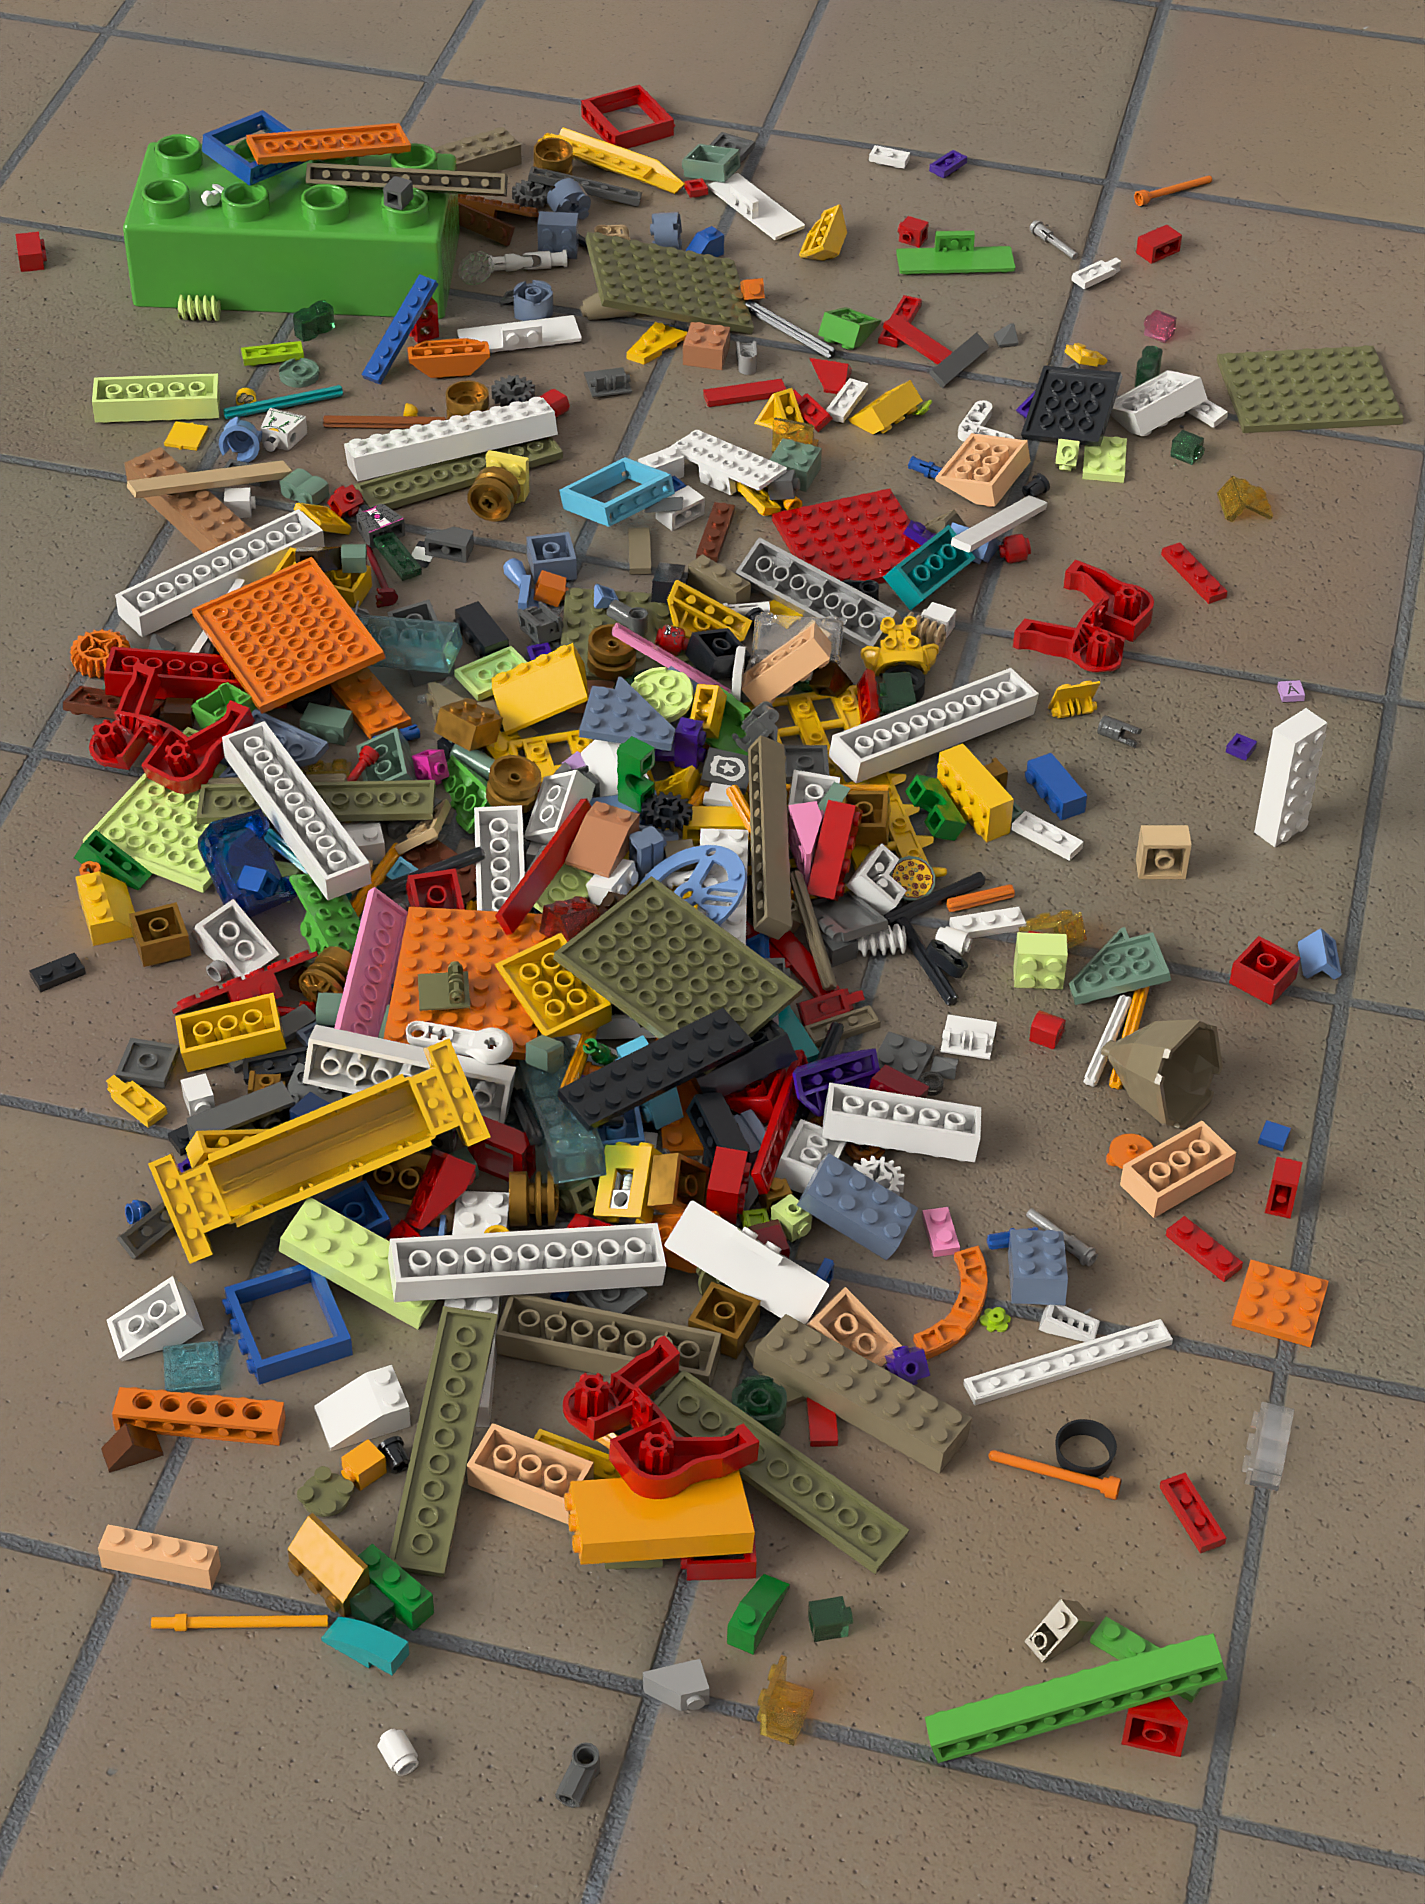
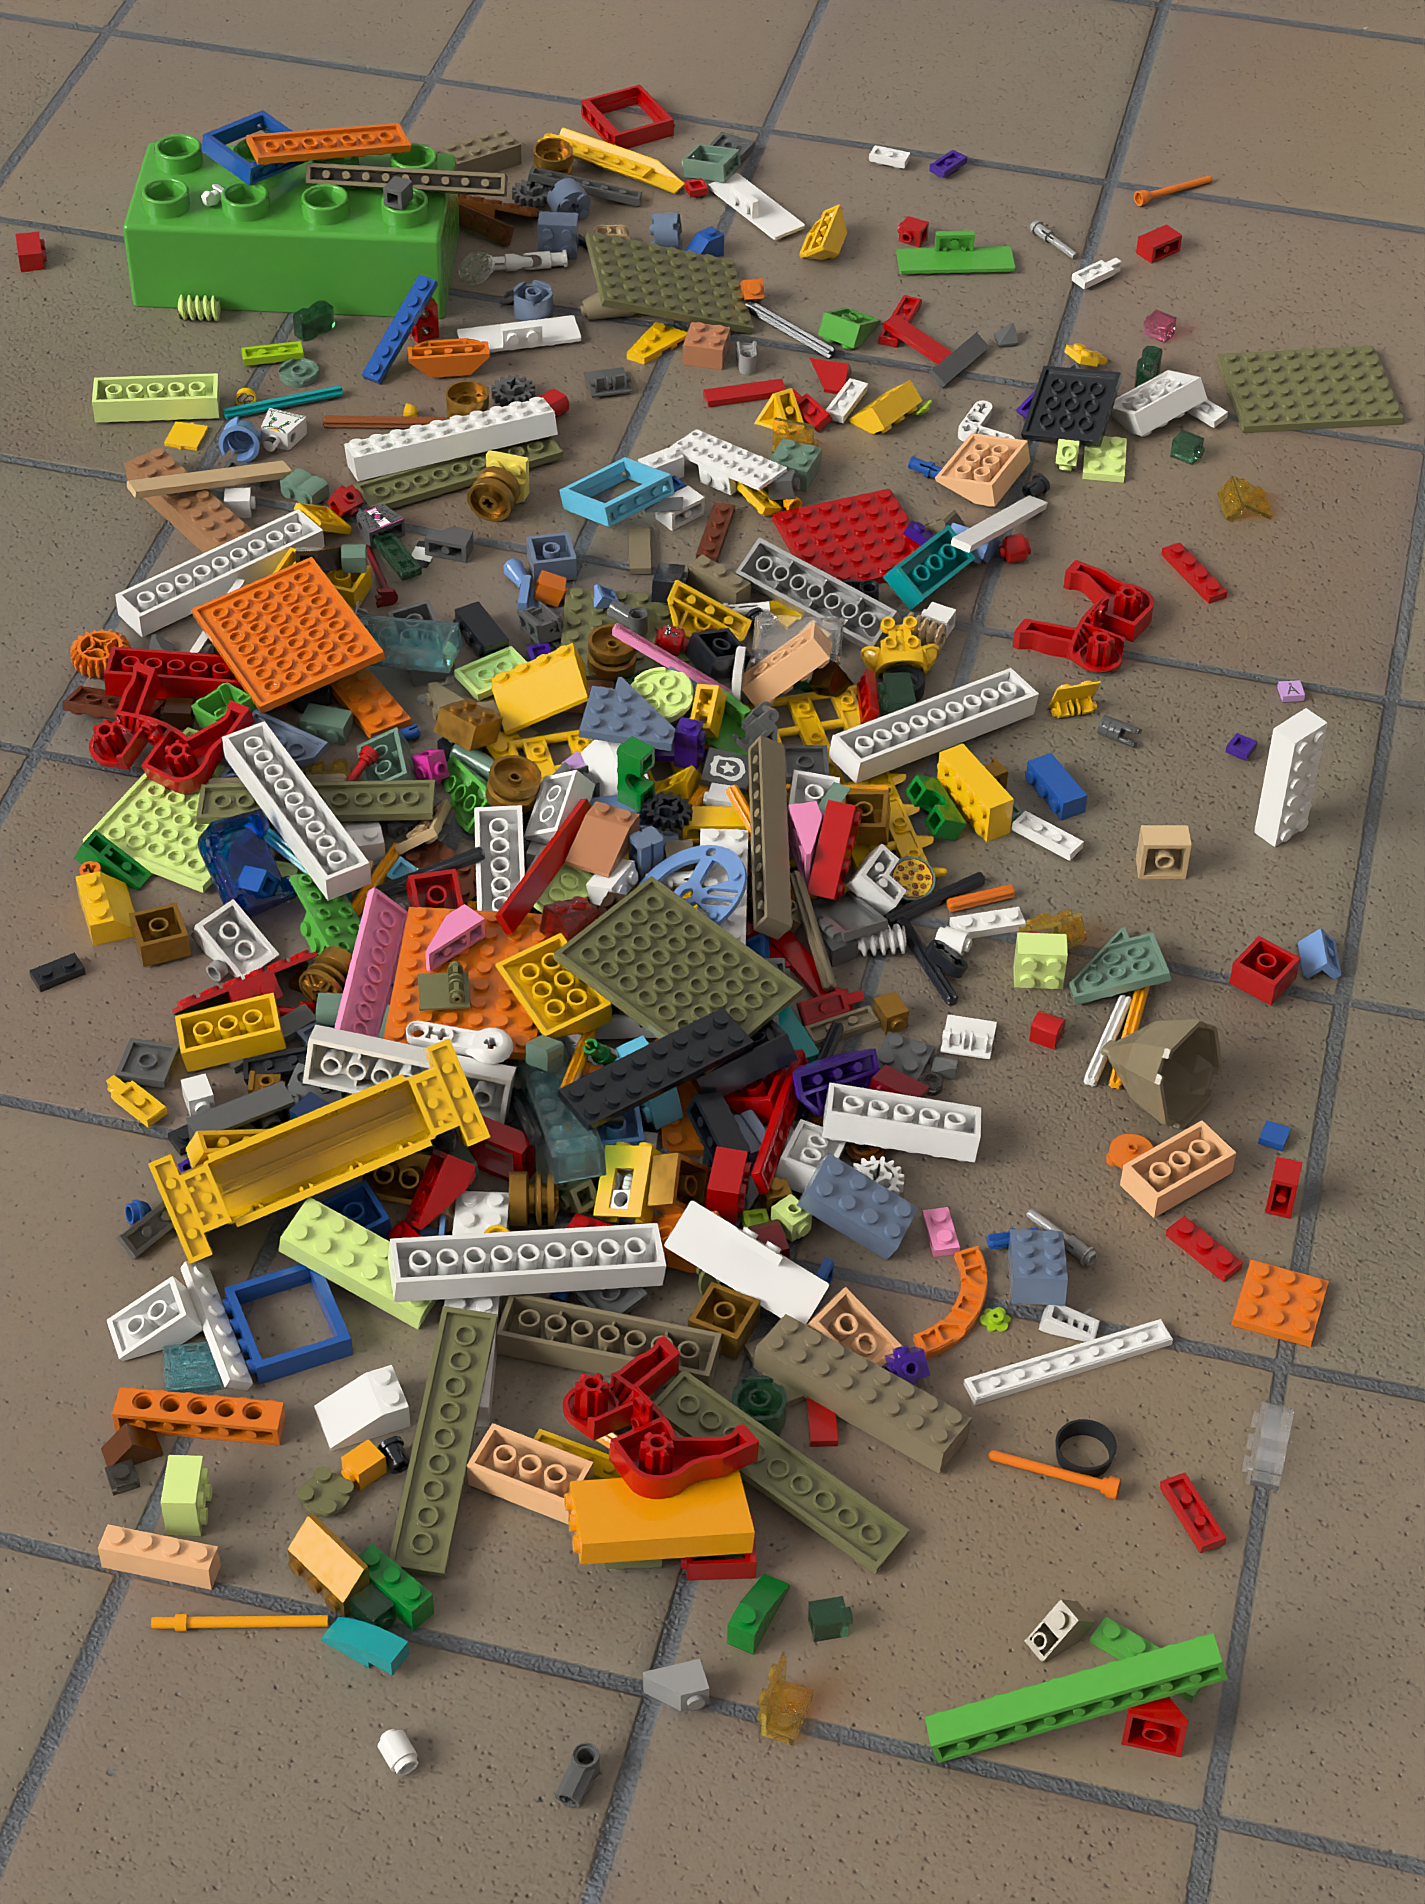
(122, 1477): none -> clear smoke plate
(185, 1495): none -> yellowish green brick
(216, 1326): none -> white plate
(457, 932): none -> bright pink slope
(891, 1012): none -> pearl gold brick

